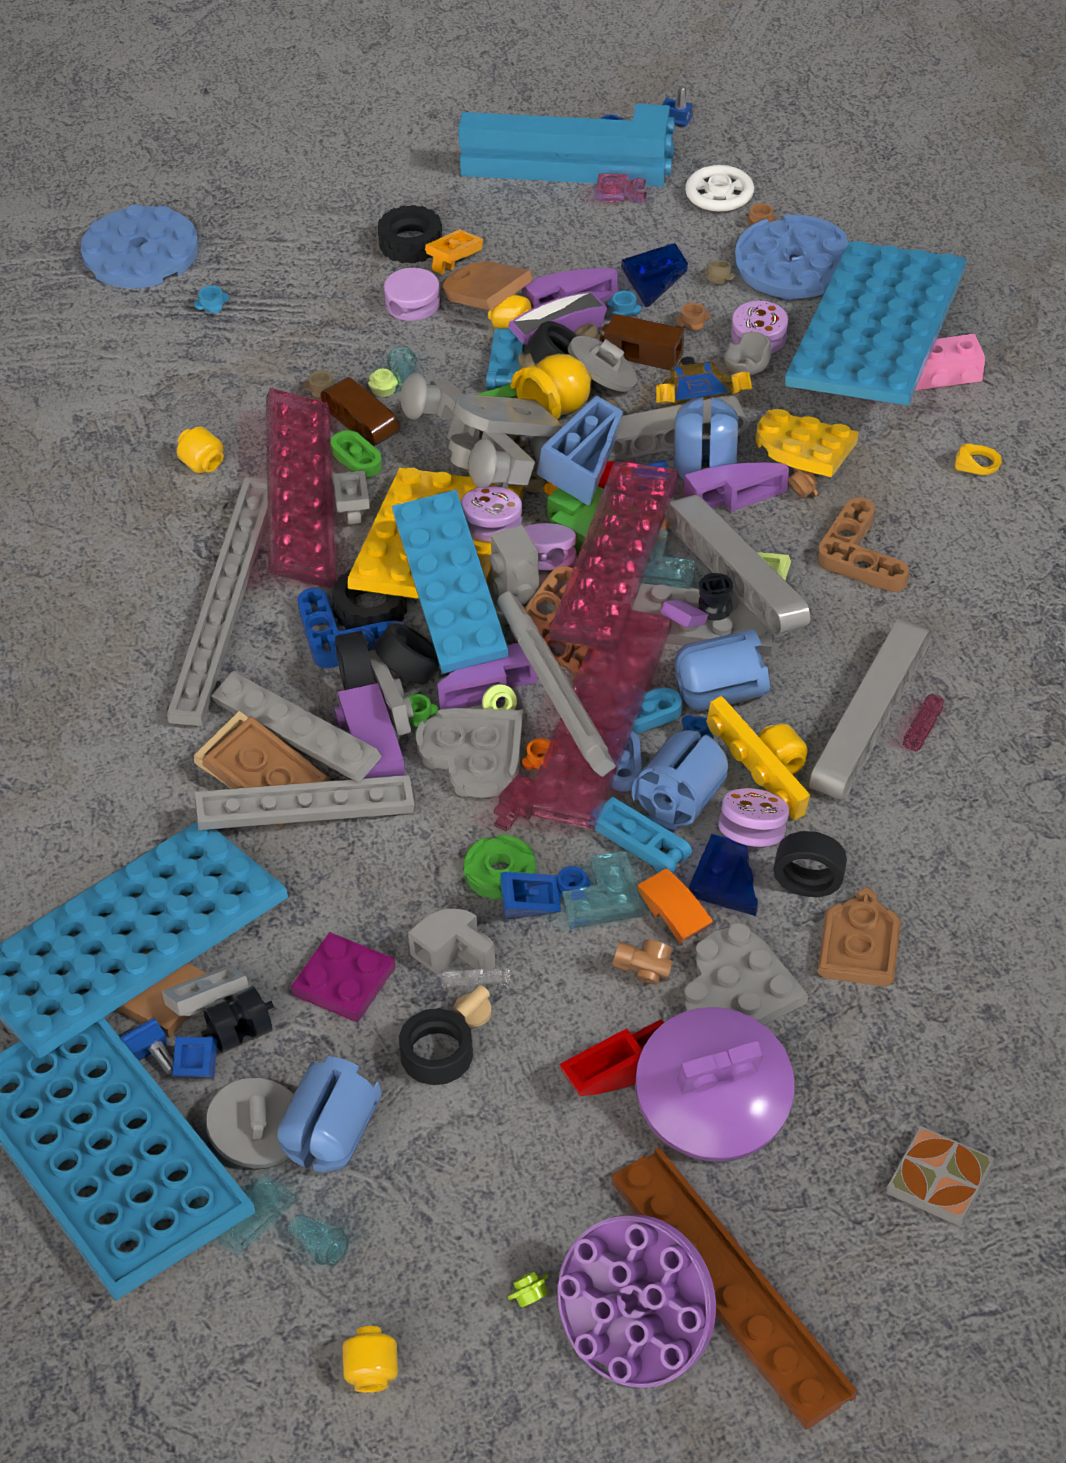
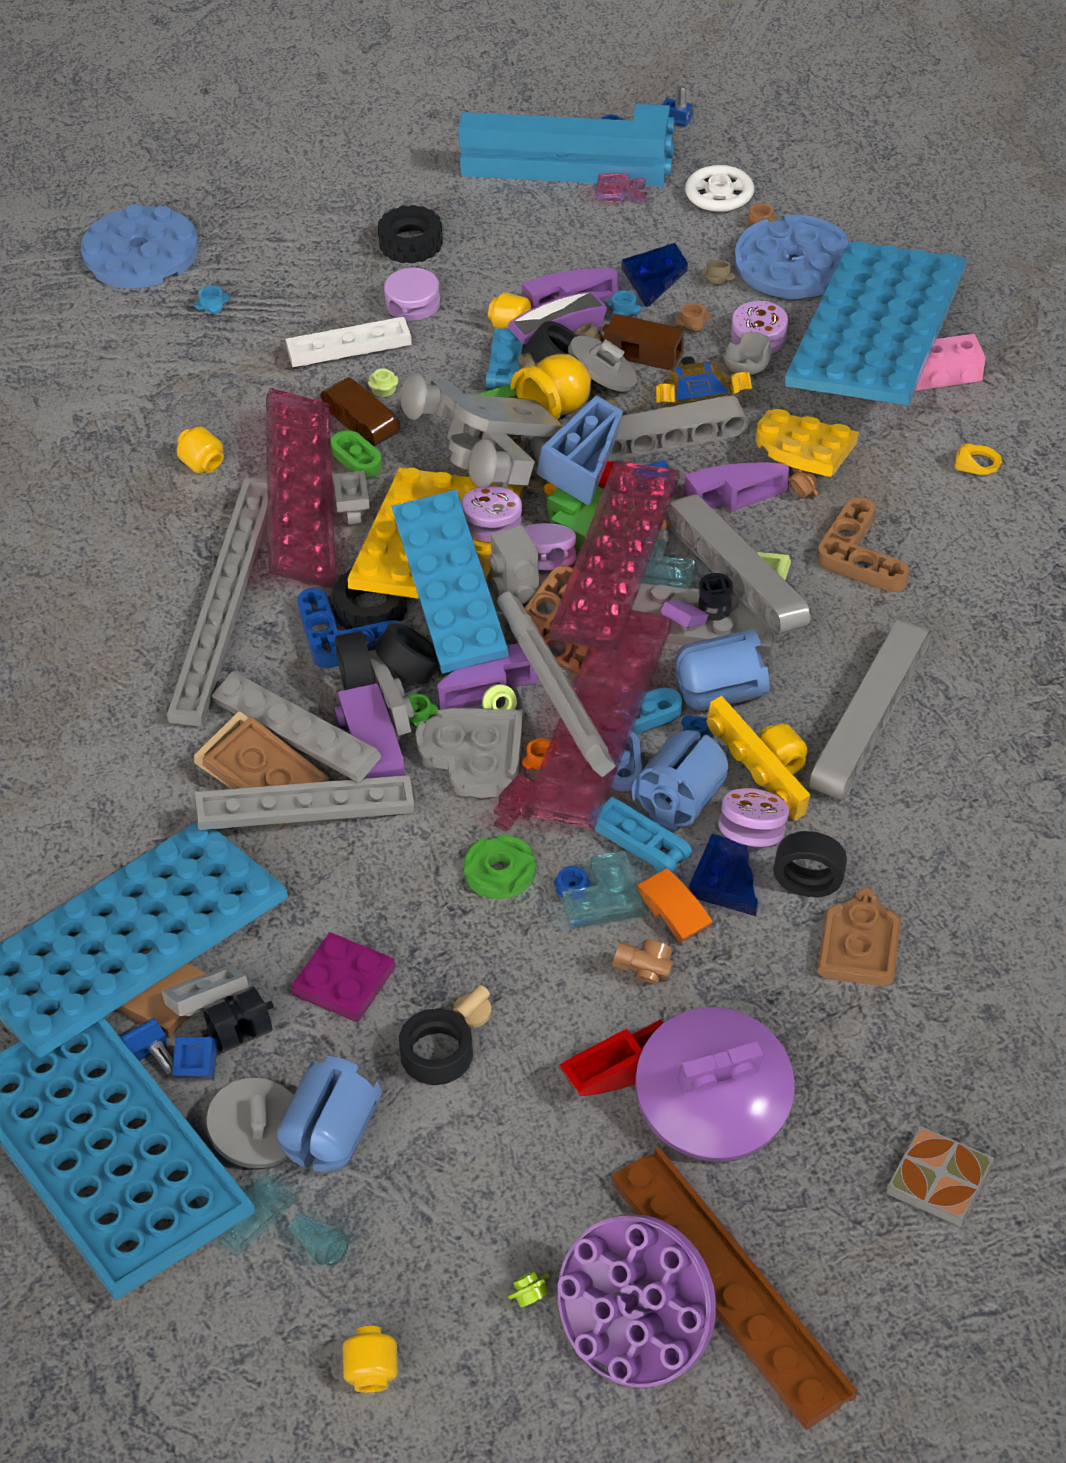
(317, 382): dark tan plate -> none
(348, 341): none -> white plate
(401, 363): clear light blue cone -> none
(451, 935): light grey brick -> none
(452, 248): light orange plate -> none
(476, 977): clear tile -> none
(485, 284): medium nougat tile -> none
(528, 894): blue slope -> none
(689, 445): medium blue cylinder -> none
(742, 975): light grey plate -> none
(923, 722): clear pink axle -> none

